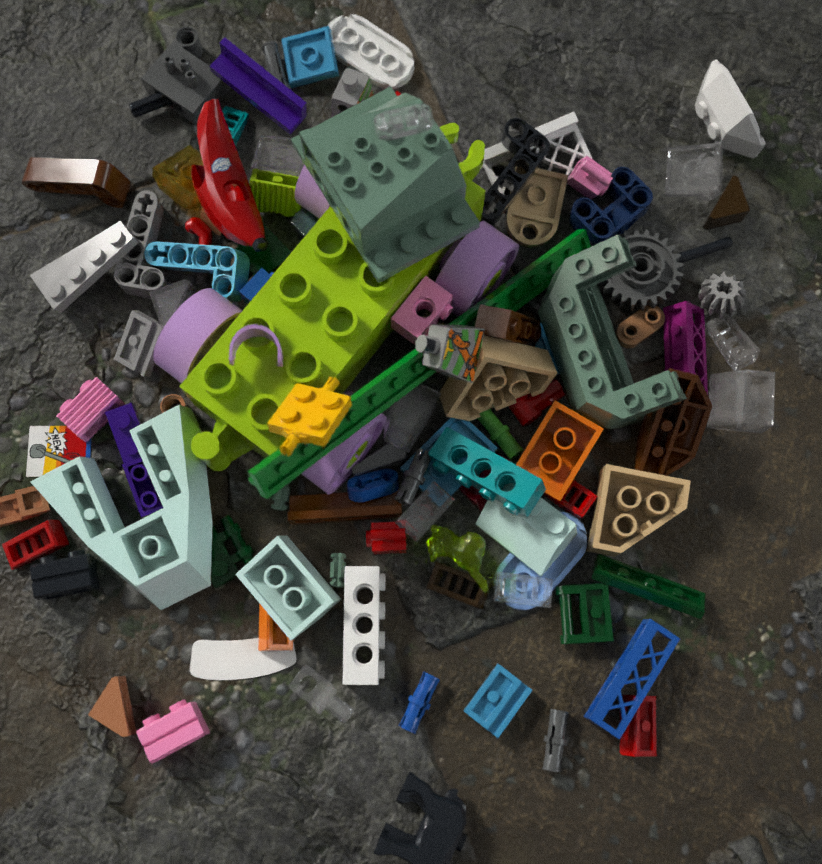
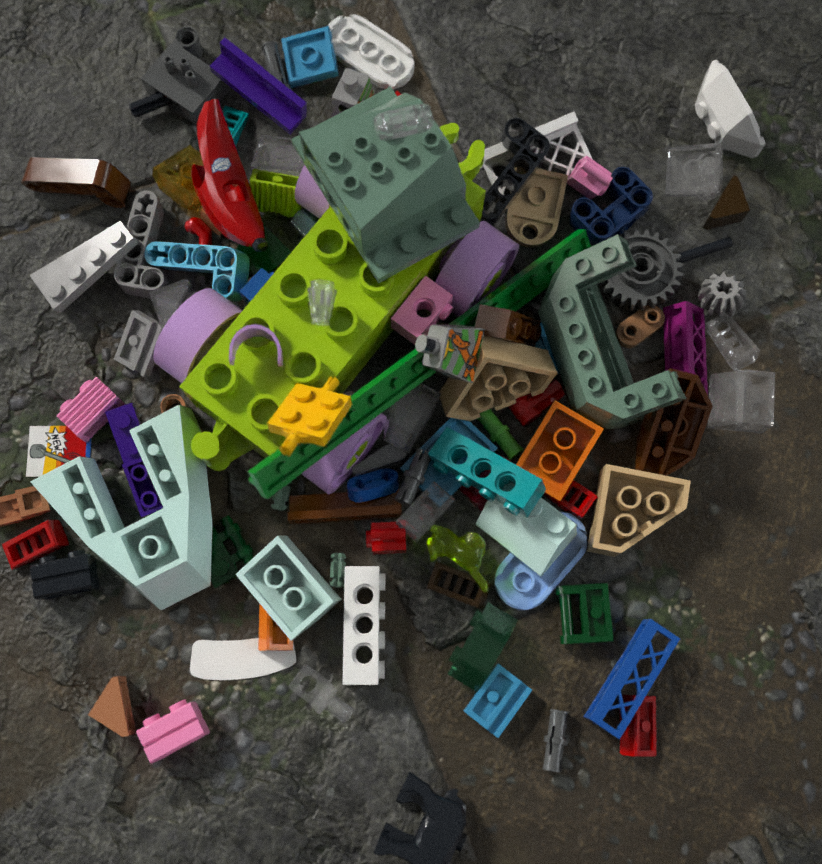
(321, 301): none -> clear cone
(419, 702): blue pin -> none
(482, 647): none -> clear green brick
(525, 579): clear slope -> none
(649, 586): dark green tile -> none

